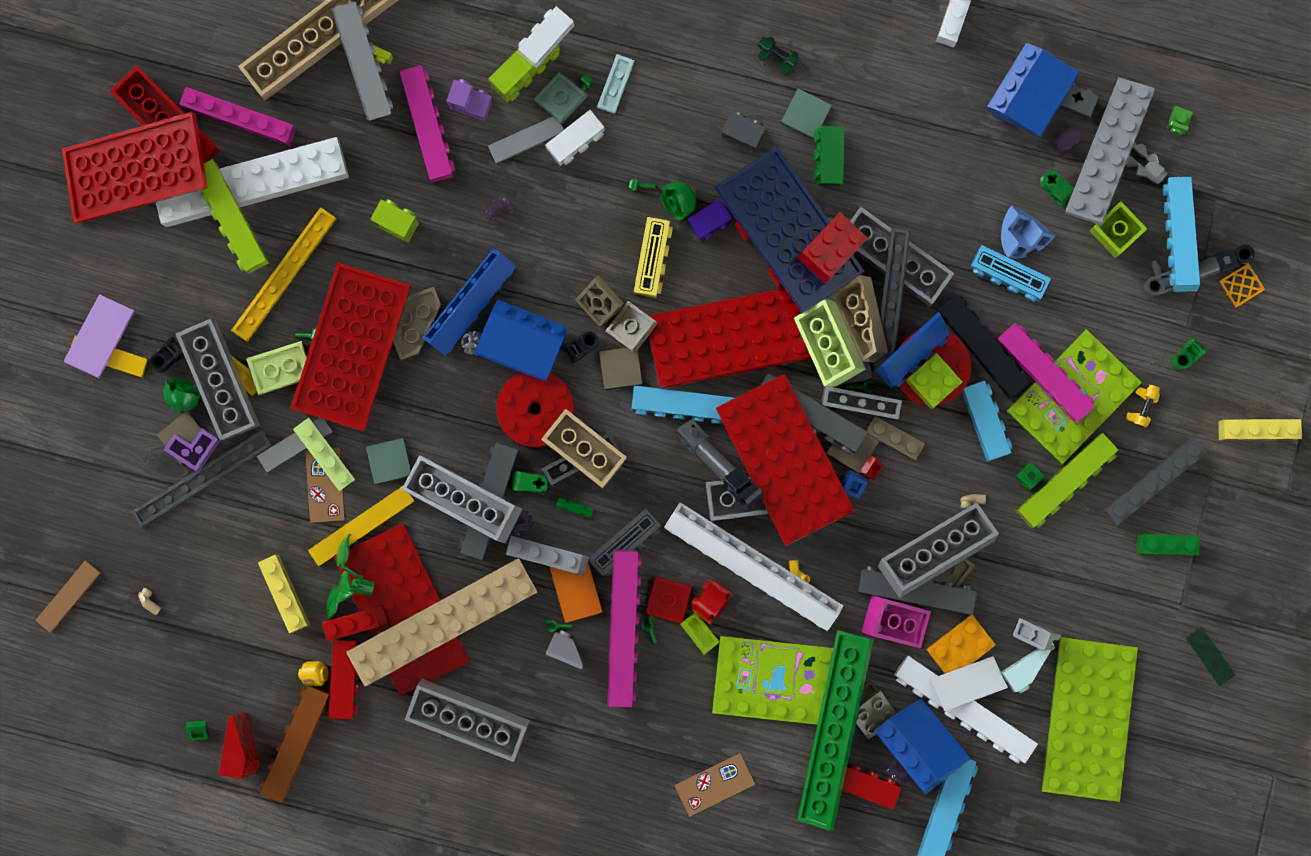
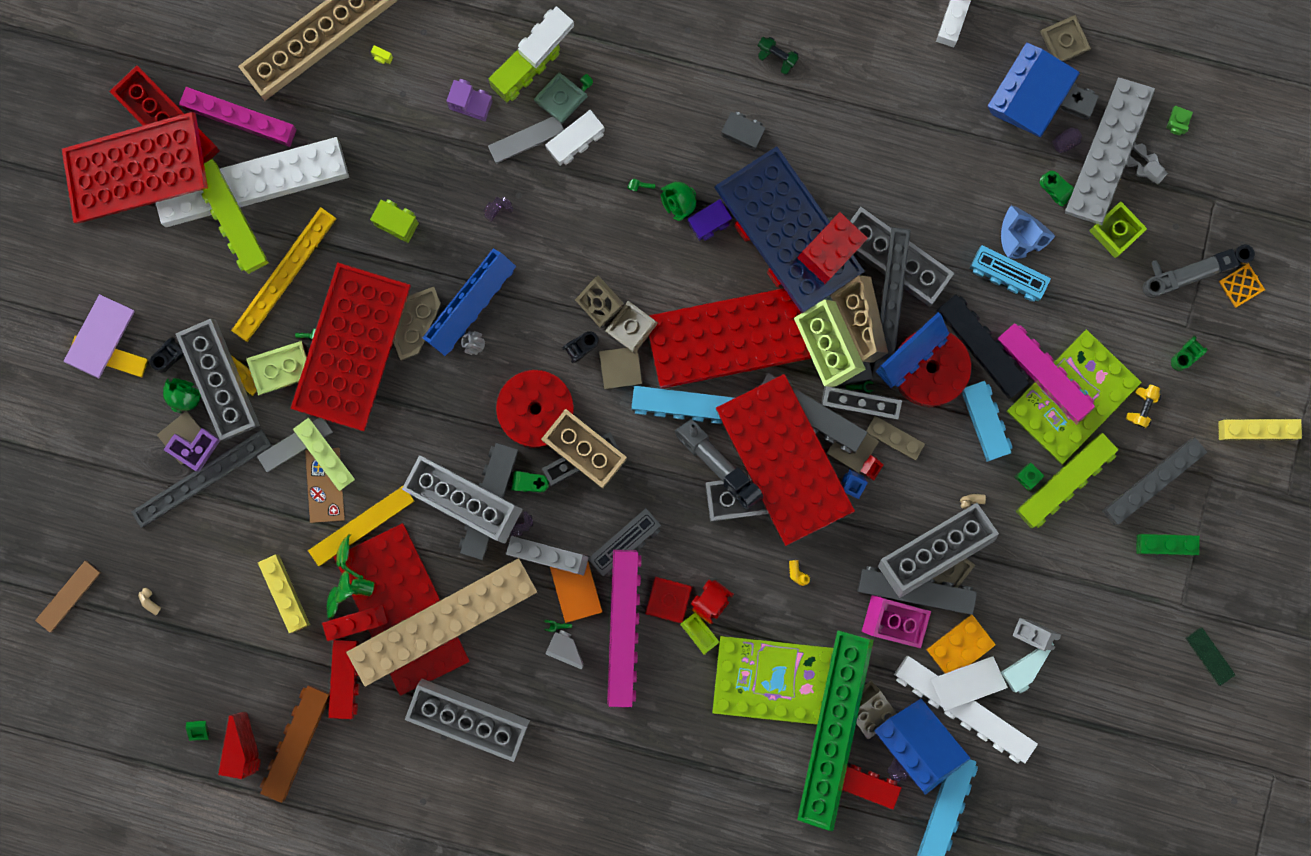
(313, 673): yellow head -> none
(361, 60): light grey brick -> none
(388, 461): sand green tile -> none
(426, 123): dark pink brick -> none
(521, 340): blue slope -> none
(574, 507): green axle -> none
(615, 84): light aqua tile -> none
(649, 627): green hand -> none
(652, 256): light yellow brick -> none
(714, 784): medium nougat sticker -> none
(753, 566): white brick -> none
(806, 113): sand green tile -> none
(829, 155): green brick -> none
(933, 381): lime brick -> none
(1065, 39): none -> dark tan tile
(1089, 719): lime plate -> none
(1182, 234): medium azure brick -> none

